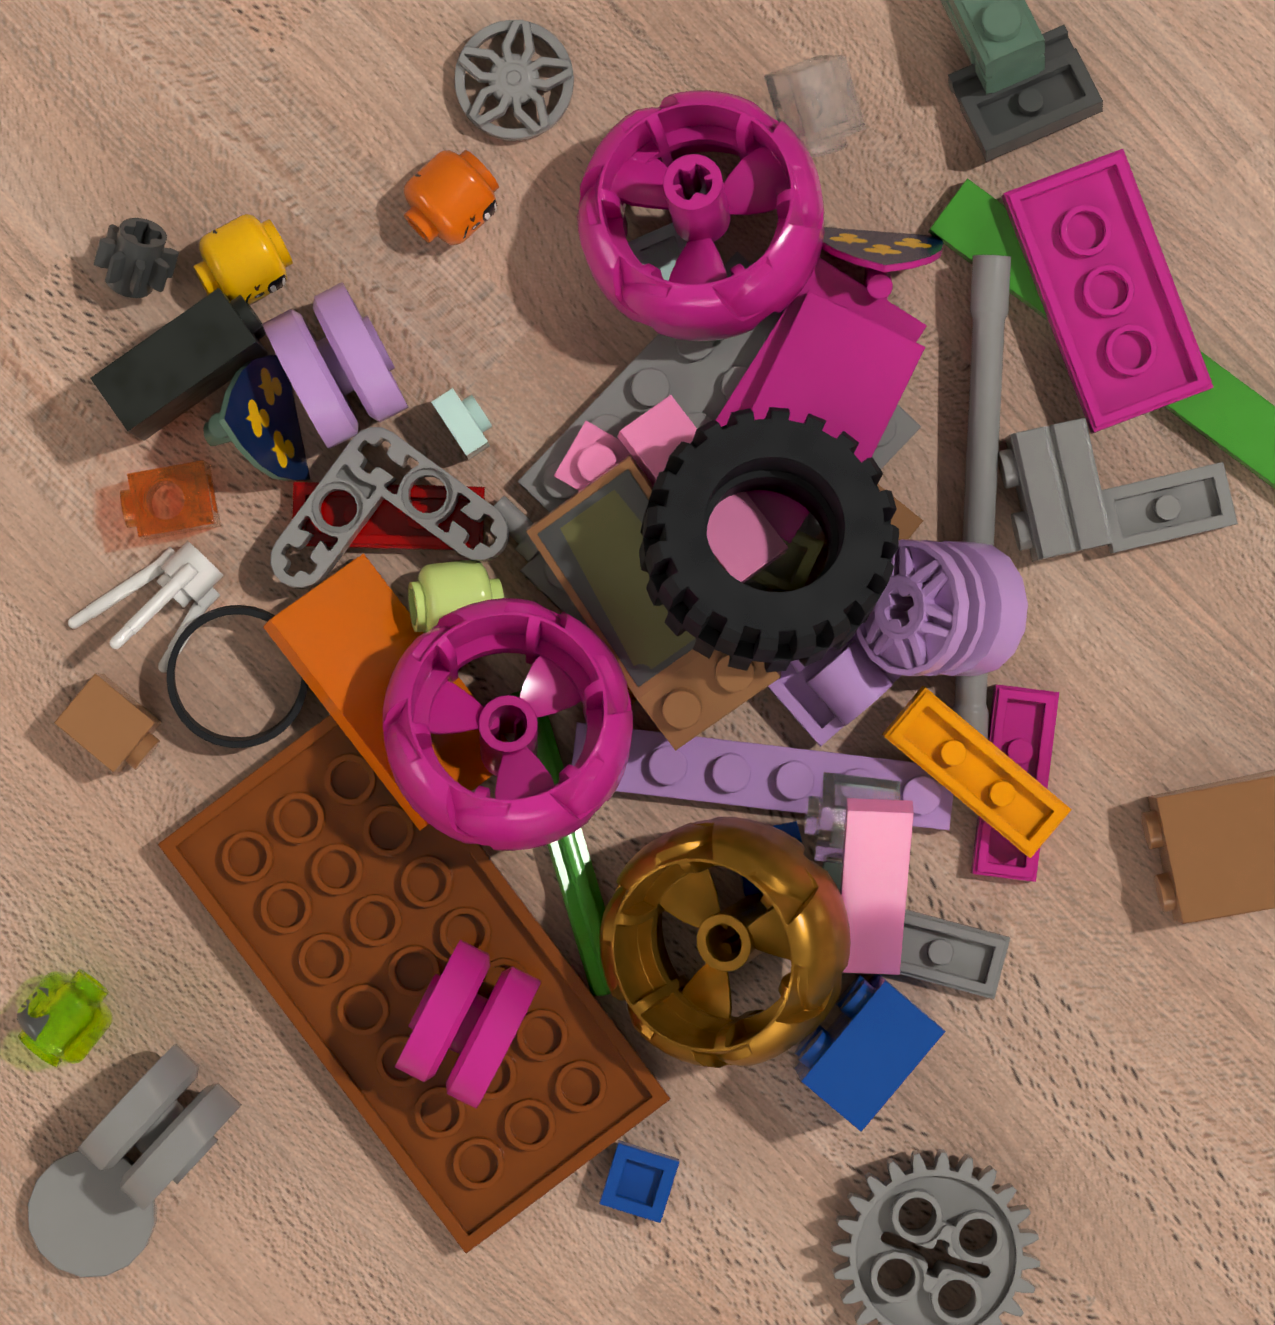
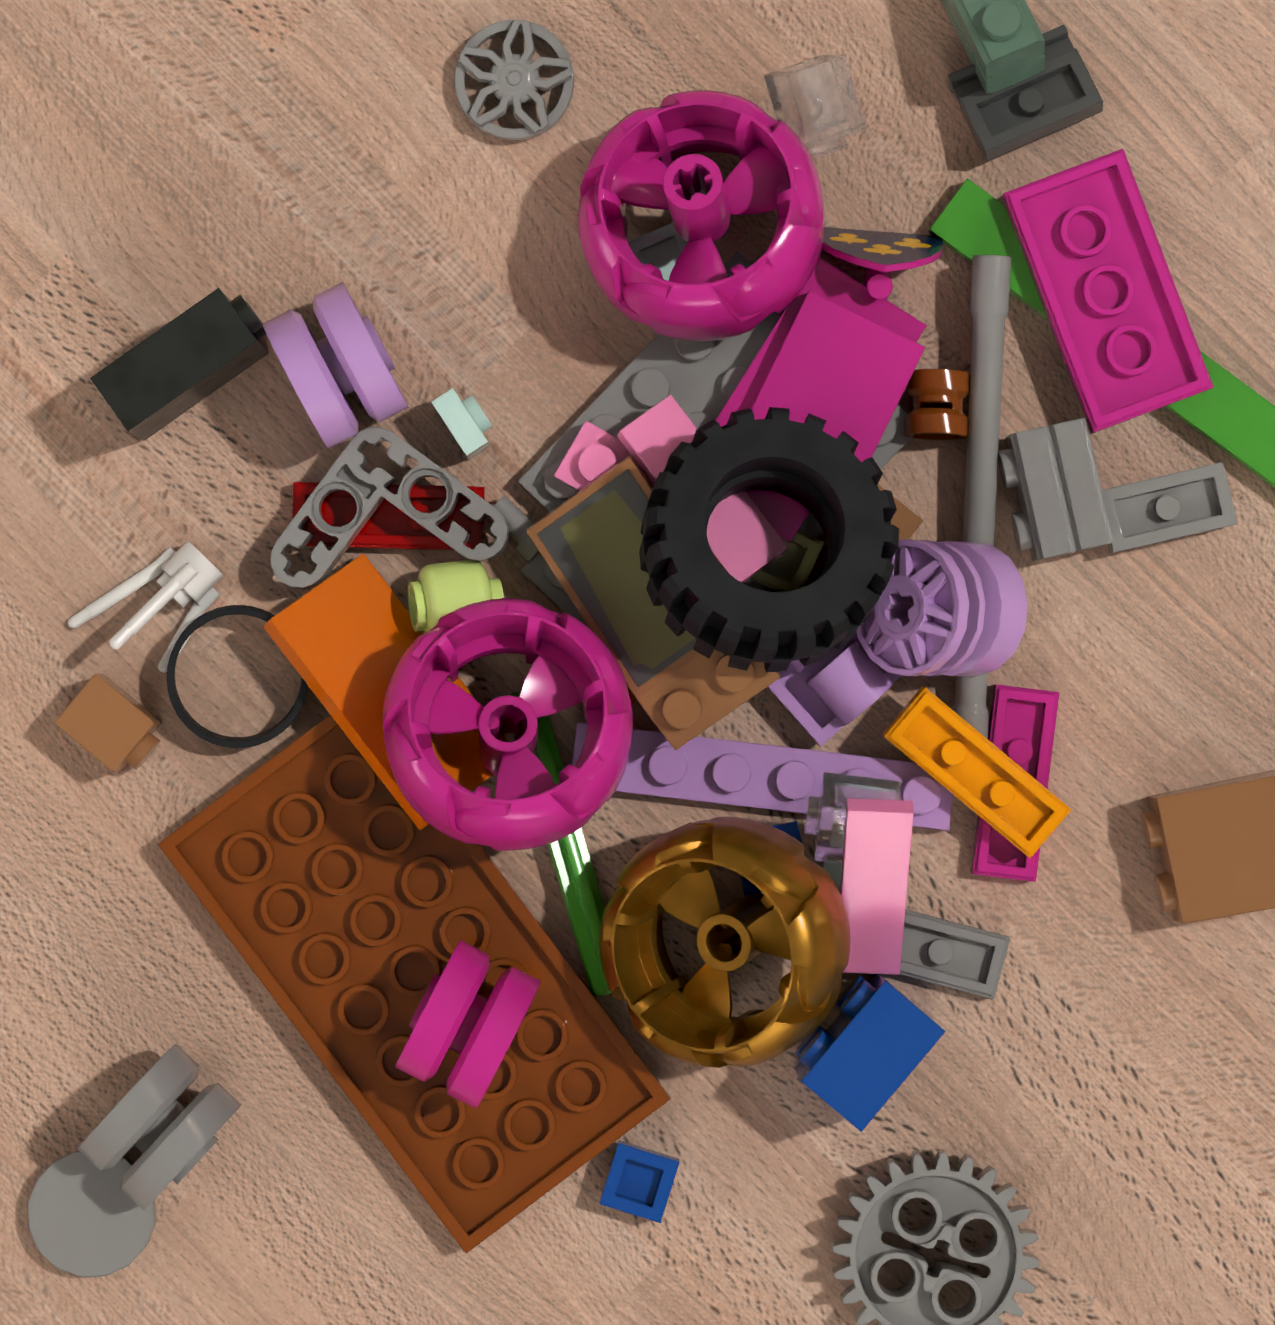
(64, 1017): clear neon green head -> none
(136, 258): dark grey gear -> none
(199, 507): clear orange brick -> none
(243, 259): yellow head -> none
(262, 420): dark blue shield -> none
(450, 197): orange head -> none
(937, 391): none -> dark orange wheel

